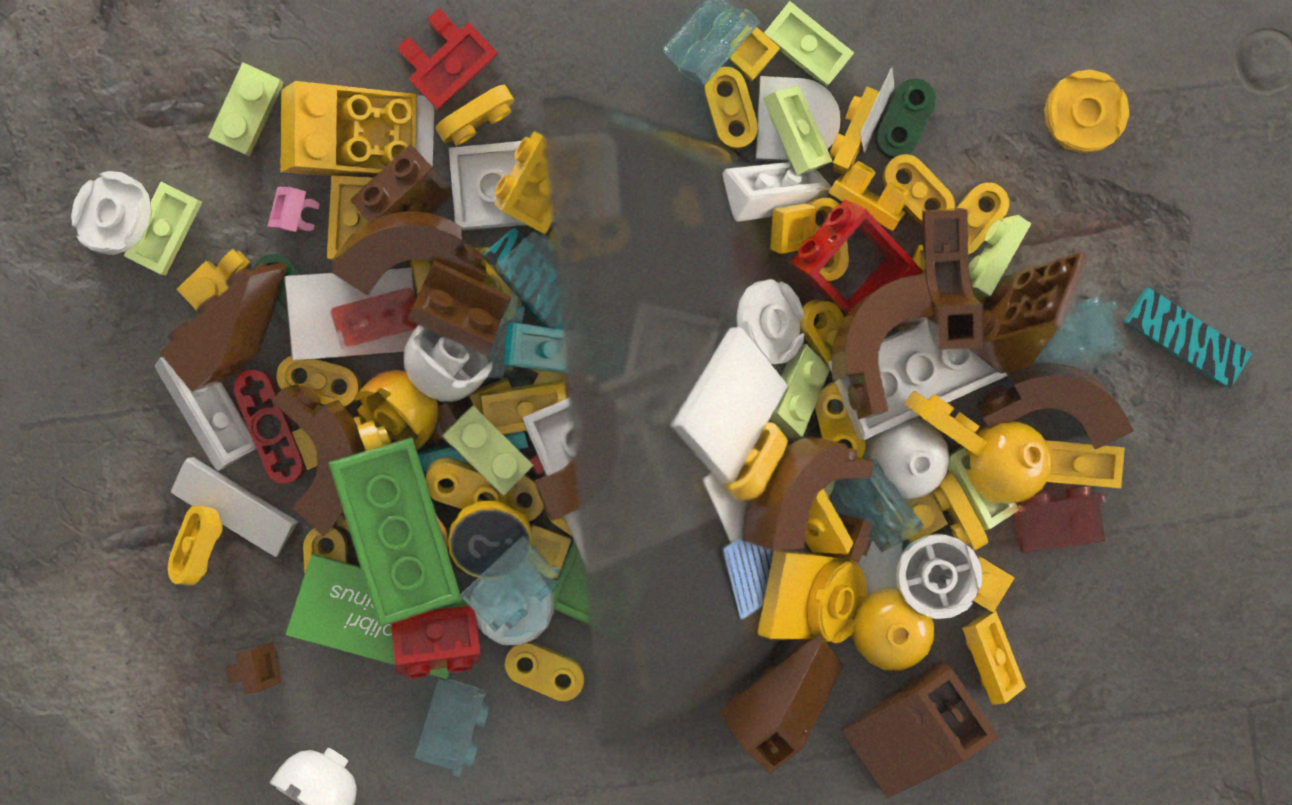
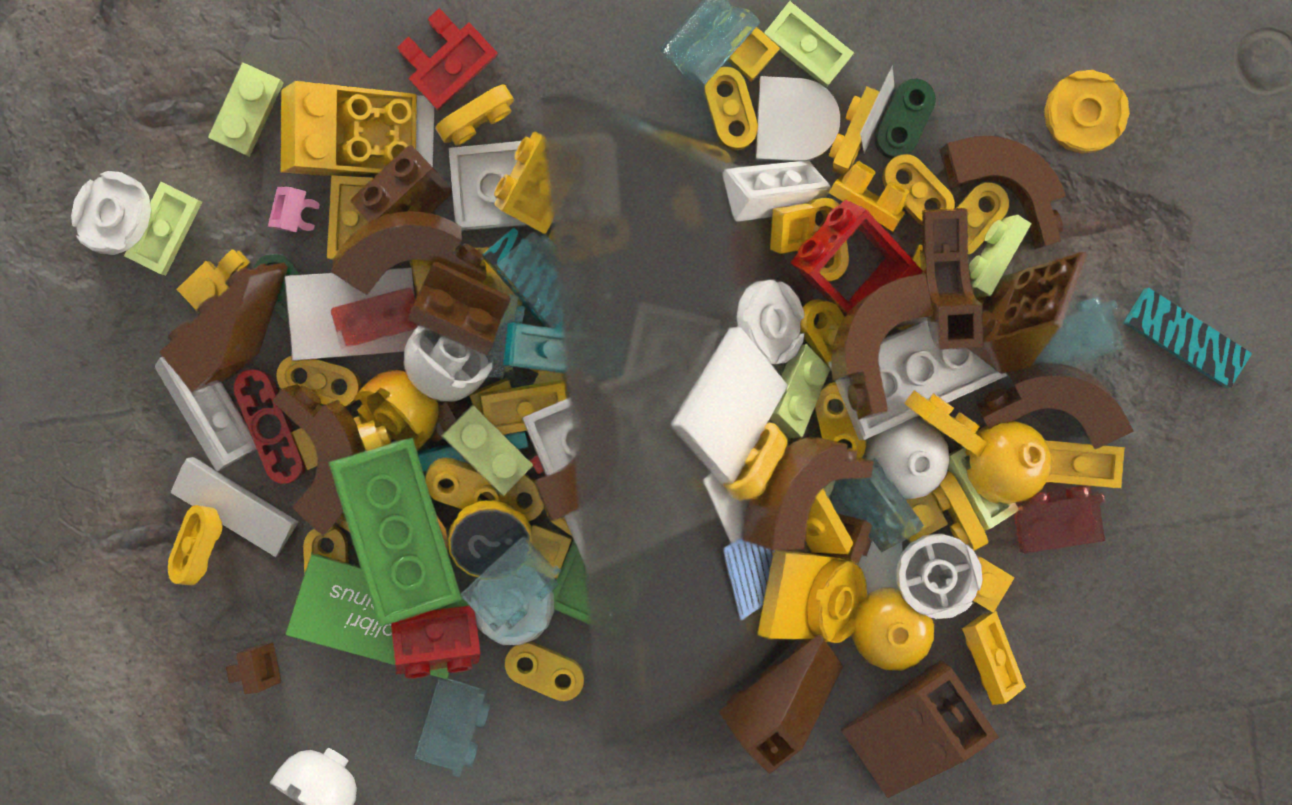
(797, 130): yellowish green plate -> none
(1015, 168): none -> reddish brown arch

